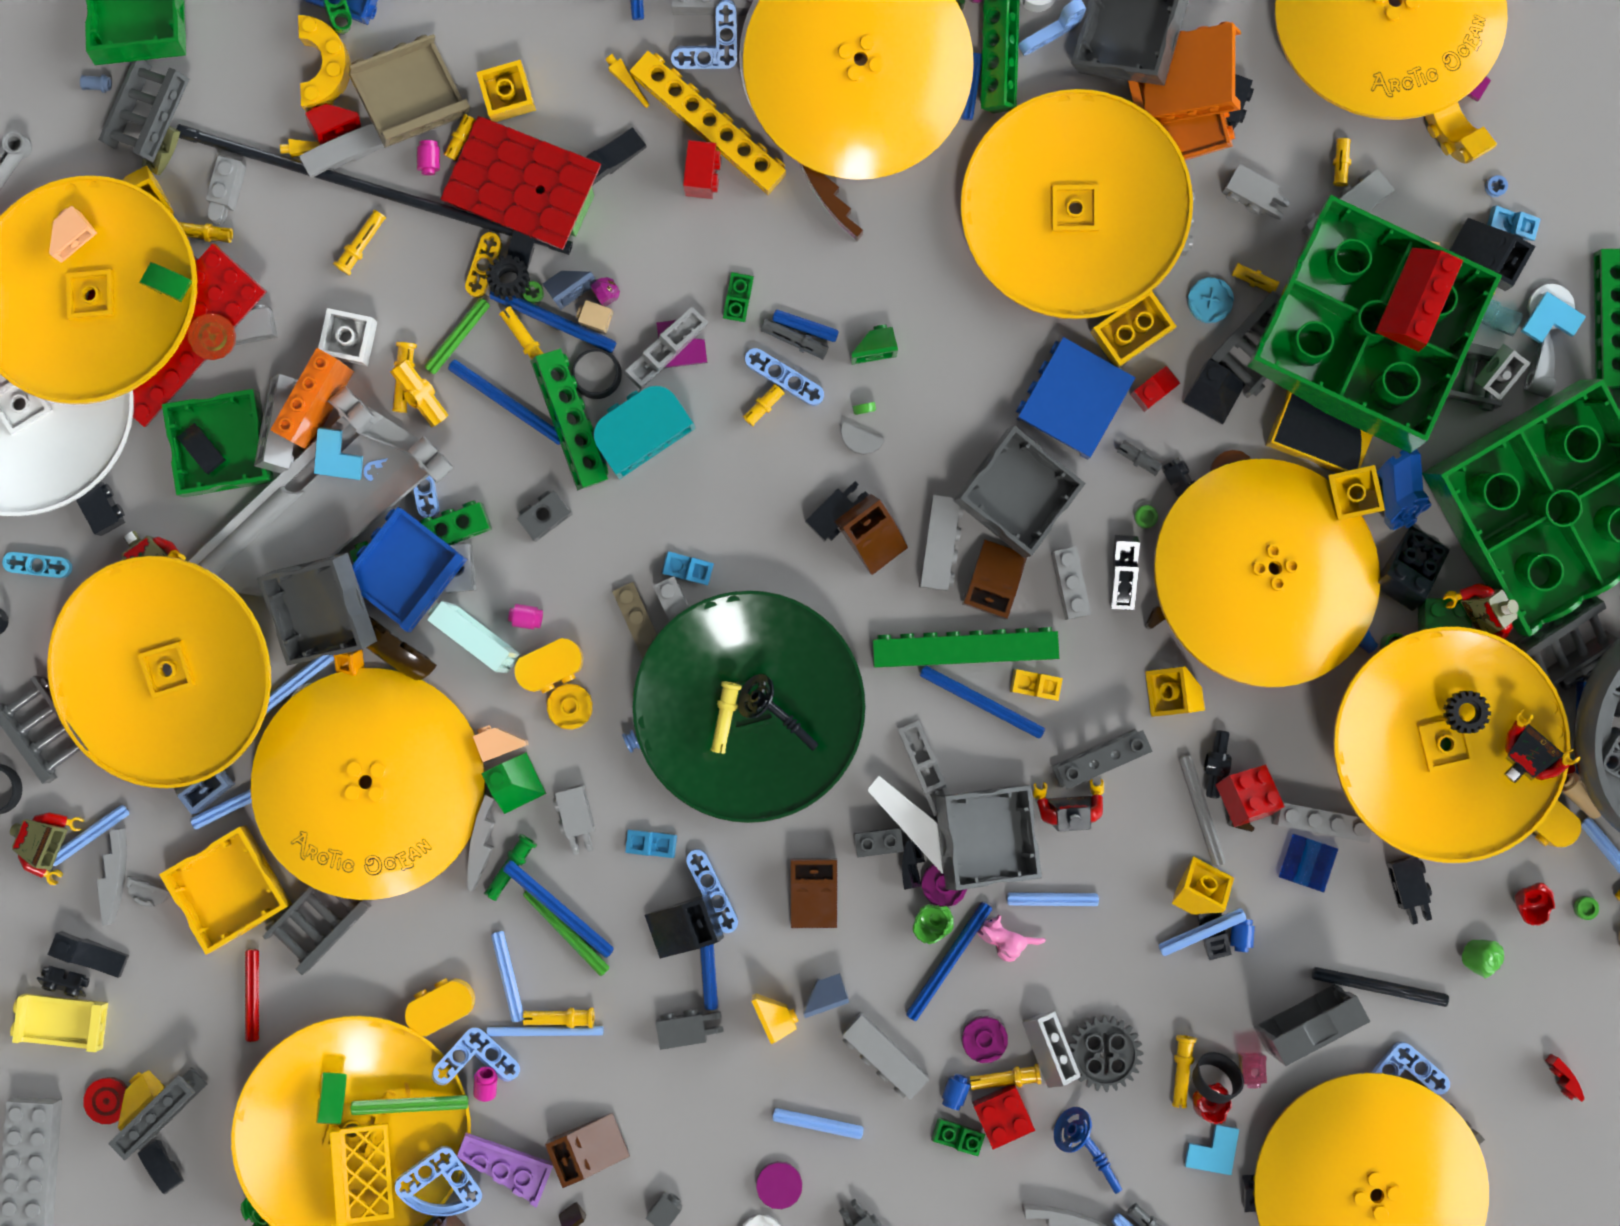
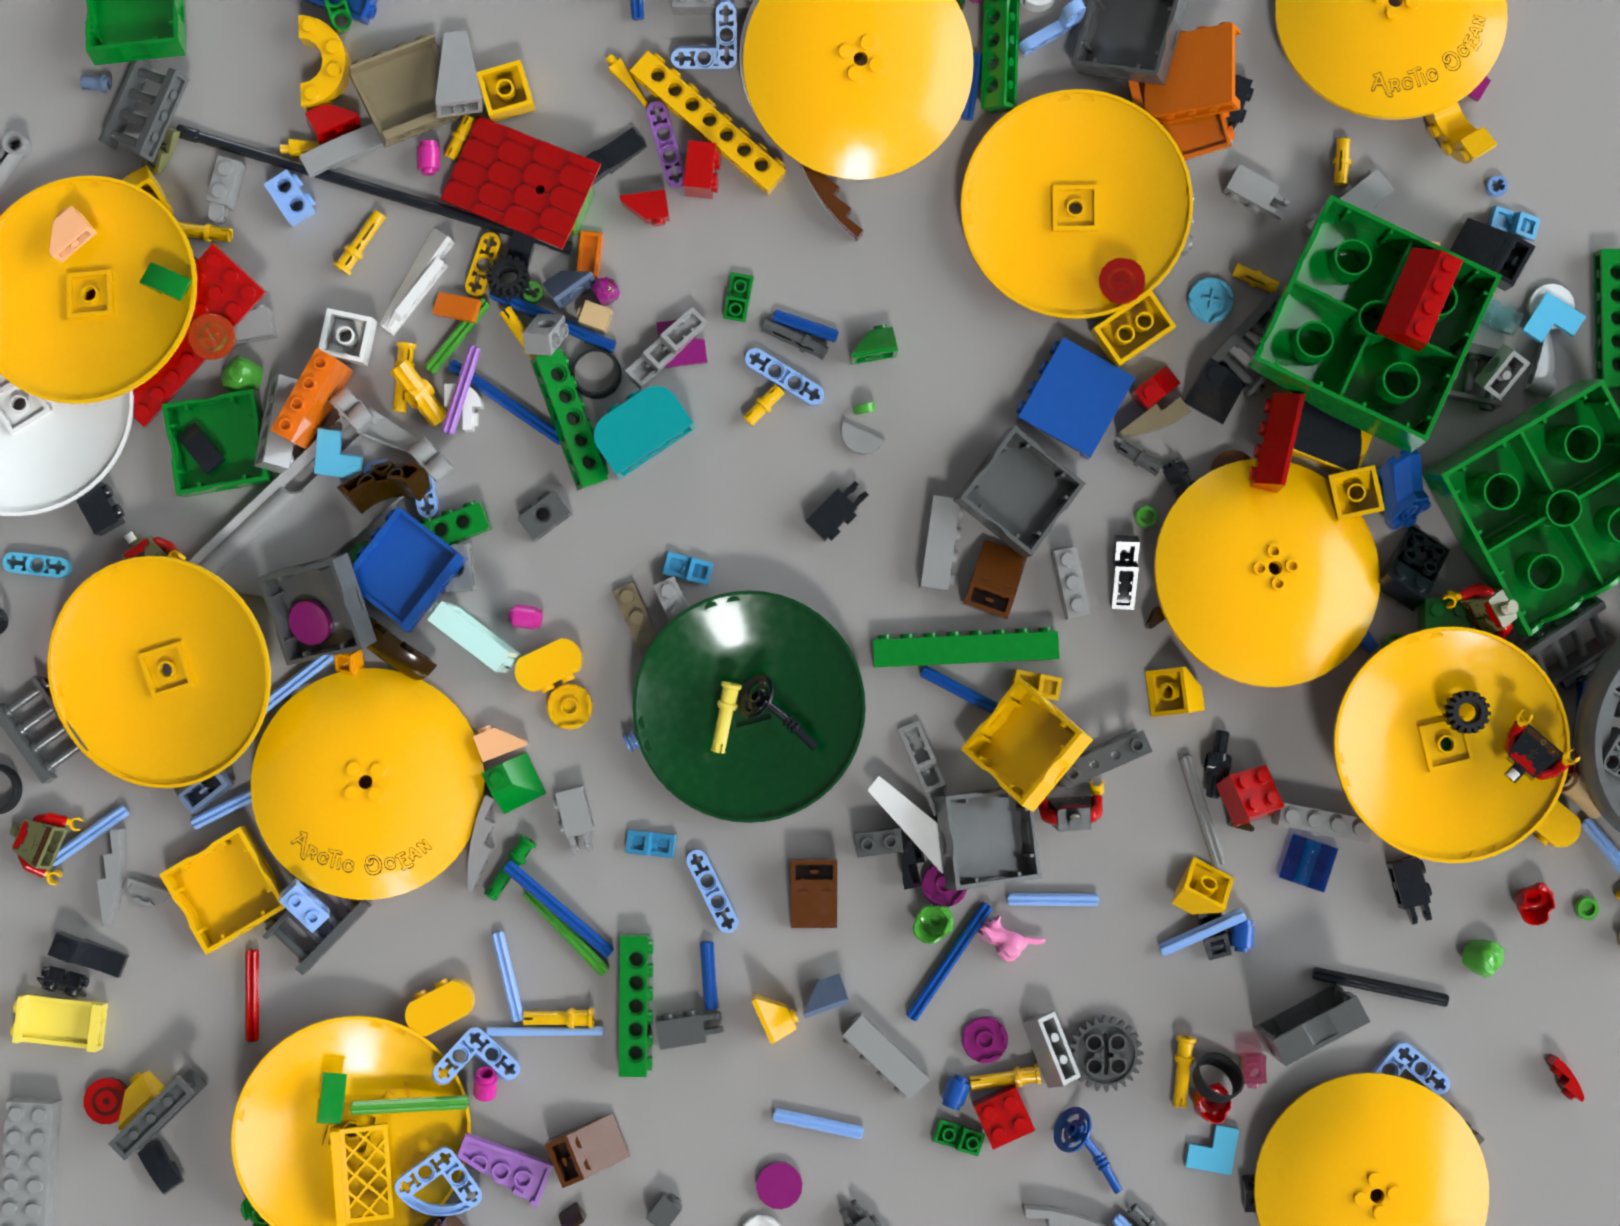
(241, 375): none -> bright green hair
(288, 199): none -> light blue brick
(304, 905): none -> light blue brick
(310, 622): none -> magenta tile
(383, 483): none -> dark brown brick
(419, 280): none -> white wedge
(456, 307): none -> orange tile
(457, 83): none -> light grey slope
(461, 389): none -> medium lavender axle
(472, 403): none -> white brick
(545, 334): none -> light grey brick
(589, 252): none -> orange tile
(629, 1065): none -> green brick
(648, 206): none -> red slope
(665, 145): none -> medium lavender beam
(684, 926): black slope -> none
(872, 533): reddish brown slope -> none
(1026, 744): none -> yellow tile
(1121, 281): none -> clear red tile
(1155, 419): none -> dark tan slope
(1277, 441): none -> red slope

